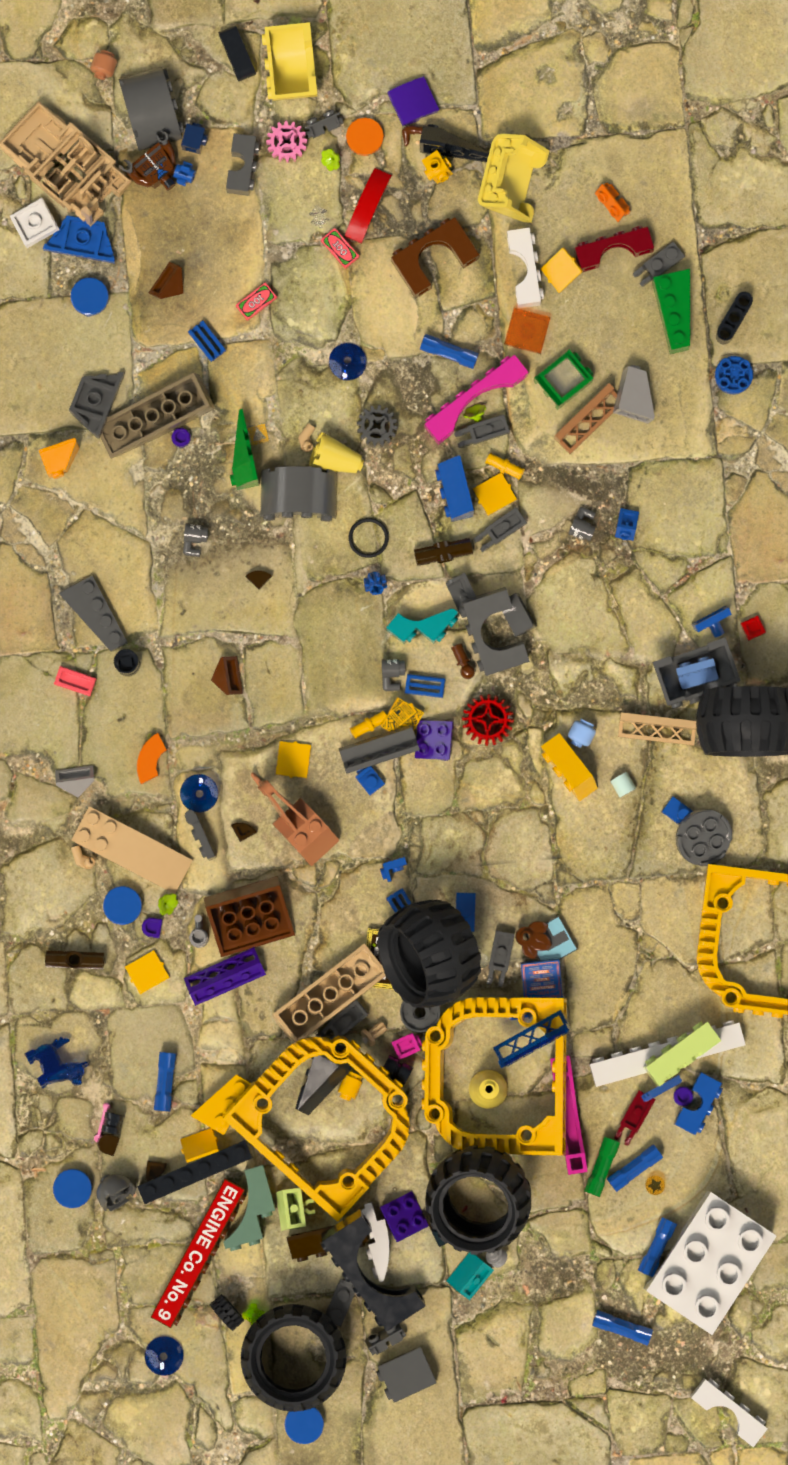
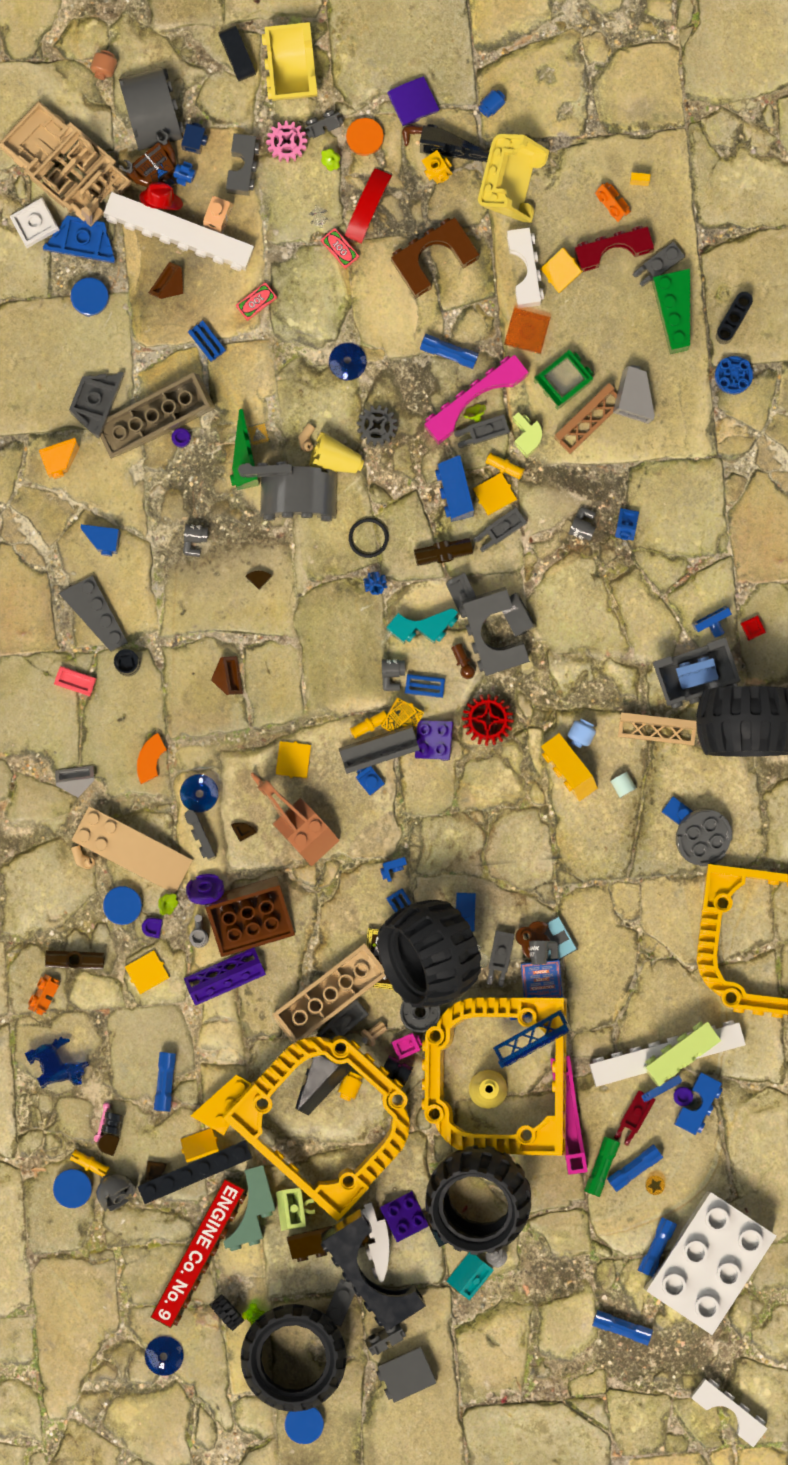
(45, 987): none -> orange hinge
(89, 1163): none -> yellow pin
(103, 538): none -> blue slope
(160, 196): none -> red piece
(178, 231): none -> white brick
(205, 889): none -> dark purple tile
(217, 214): none -> light nougat torso
(265, 470): none -> dark grey hinge
(492, 103): none -> blue brick
(531, 436): none -> yellowish green brick
(539, 951): none -> dark grey piece
(640, 179): none -> yellow tile

